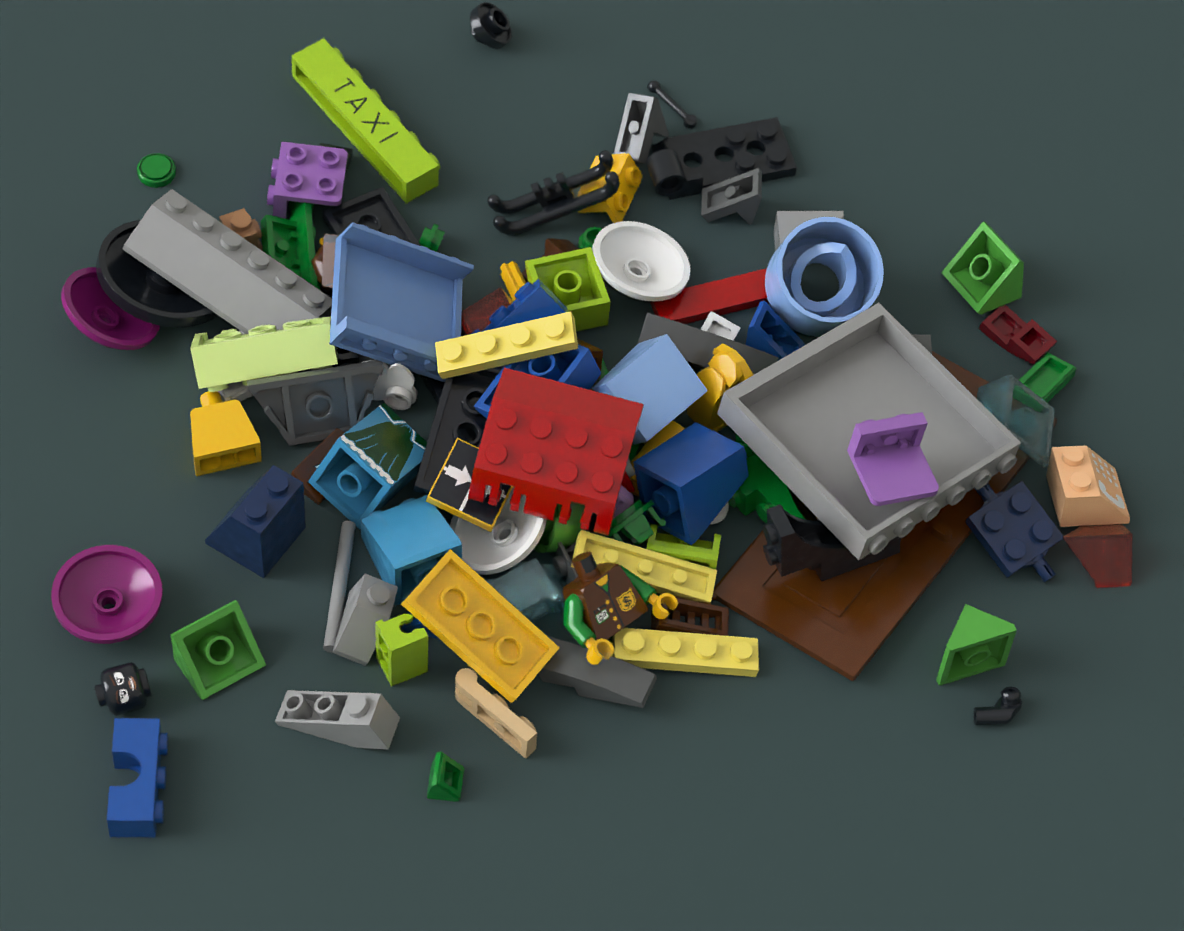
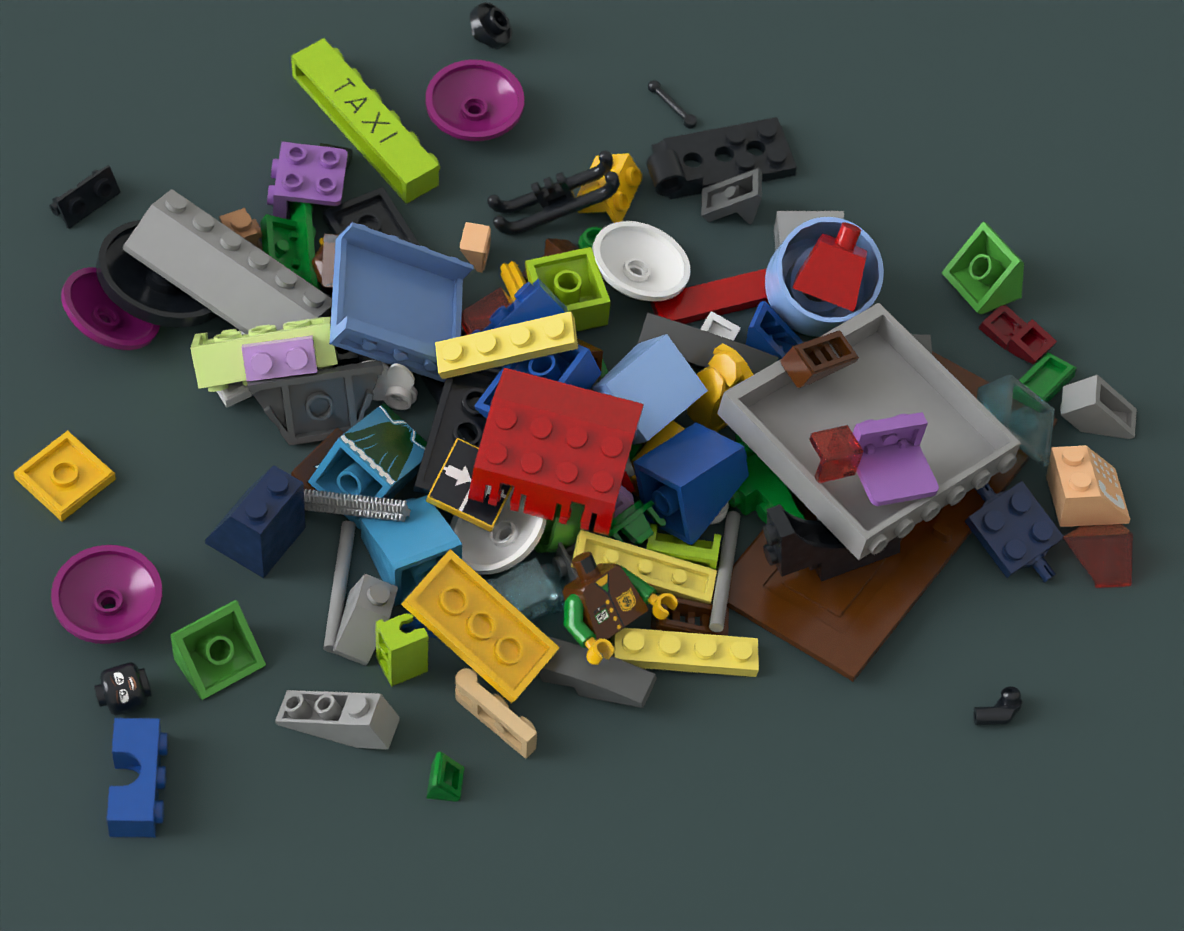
(64, 475): none -> yellow tile
(86, 197): none -> black hinge
(156, 170): green piece -> none
(222, 435): yellow torso -> none
(279, 358): none -> lavender plate
(356, 505): none -> light grey axle
(431, 237): green plate -> none
(474, 100): none -> magenta dish
(476, 244): none -> light nougat slope
(639, 123): dark grey slope -> none
(724, 571): none -> light grey bar
(816, 359): none -> reddish brown slope
(834, 268): none -> red torso
(838, 453): none -> clear red panel
(976, 645): bright green slope -> none
(1098, 408): none -> light grey slope

